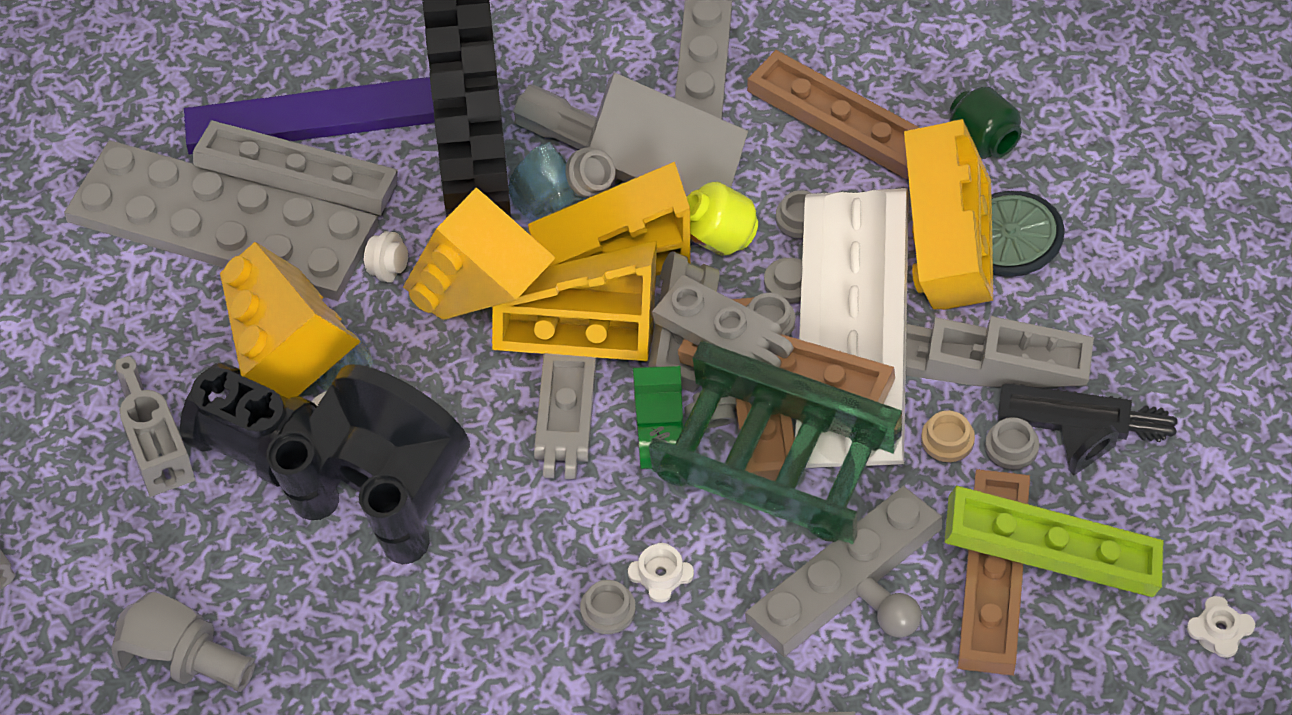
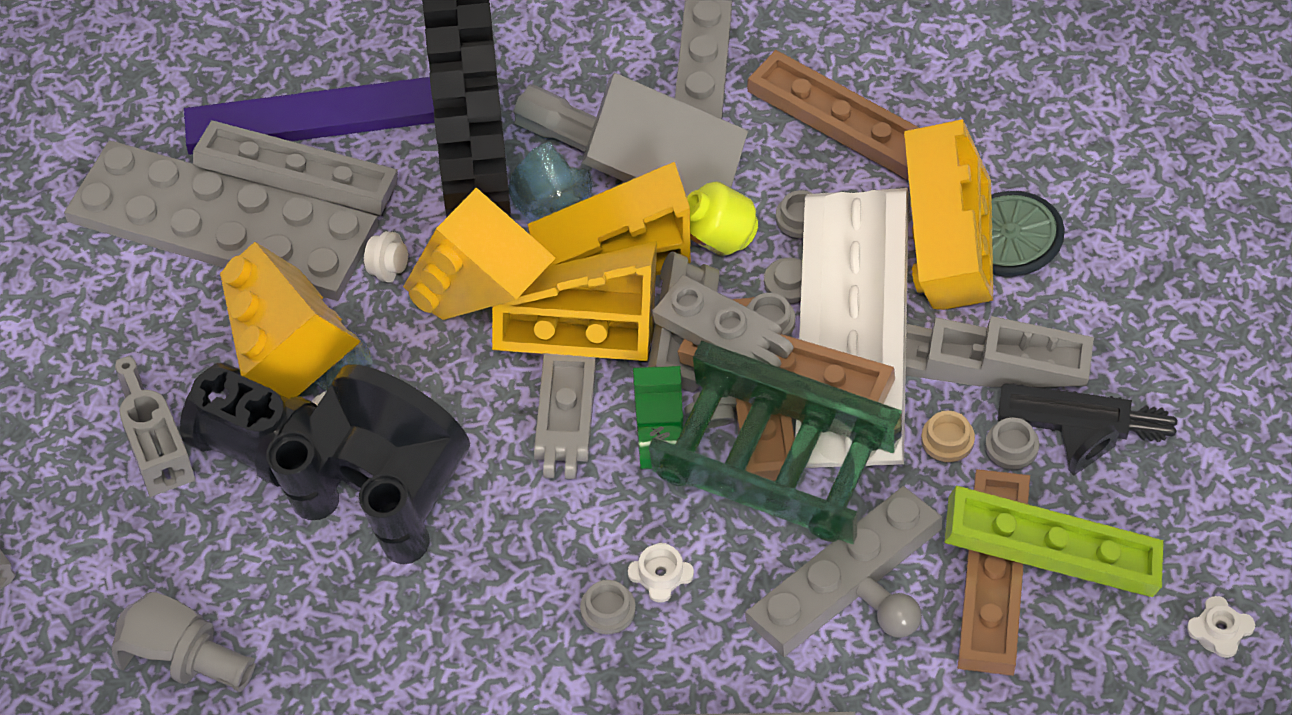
(589, 172): light grey plate -> none
(989, 119): dark green head -> none

